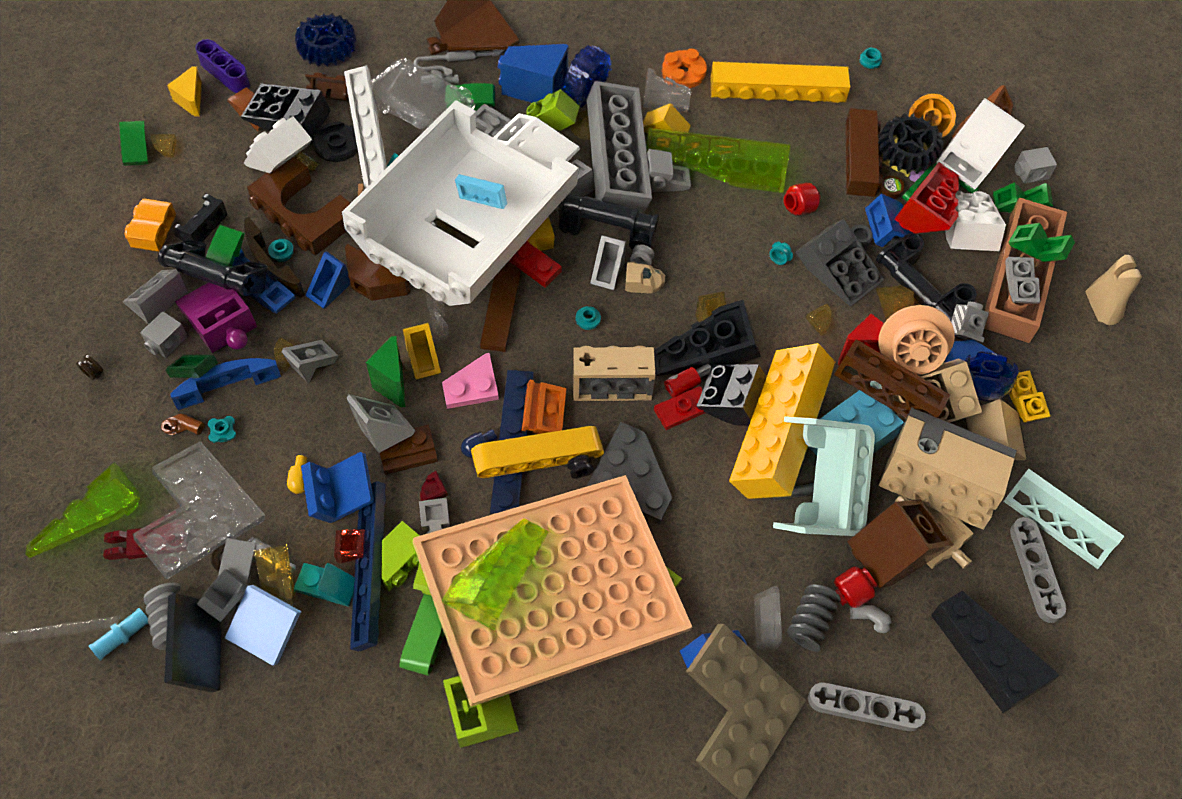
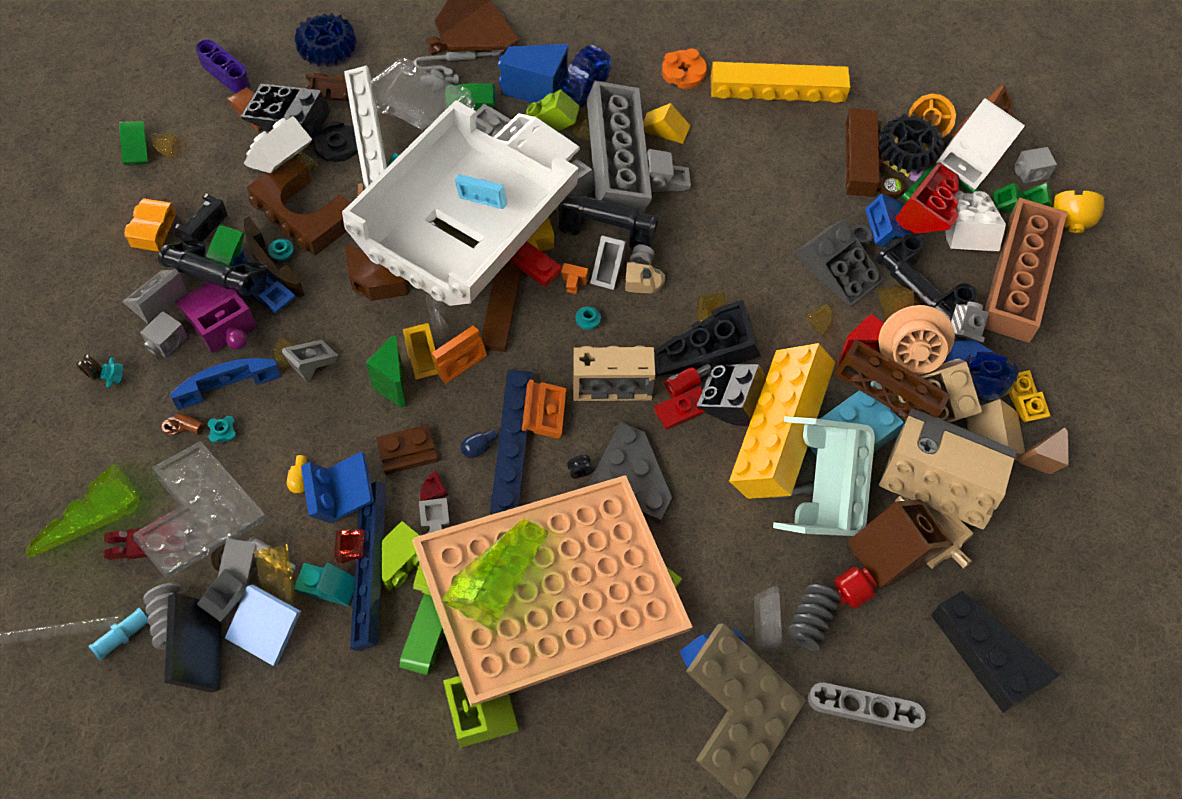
(112, 372): none -> teal plate
(187, 91): yellow slope -> none
(191, 366): dark green tile -> none
(328, 281): blue slope -> none
(380, 422): light grey slope -> none
(459, 354): none -> orange plate
(471, 384): bright pink wing -> none
(535, 451): yellow beam -> none
(574, 276): none -> orange tile
(665, 91): clear wing -> none
(726, 158): clear neon green wedge -> none
(781, 253): teal plate -> none
(802, 199): red head -> none
(871, 58): teal plate -> none
(874, 614): light grey arm -> none
(1022, 280): light grey slope -> none
(1035, 242): green slope -> none
(1042, 568): light grey beam -> none
(1048, 454): none -> medium nougat slope
(1069, 512): light aqua fence -> none
(1082, 210): none -> yellow cylinder
(1112, 290): tan piece -> none

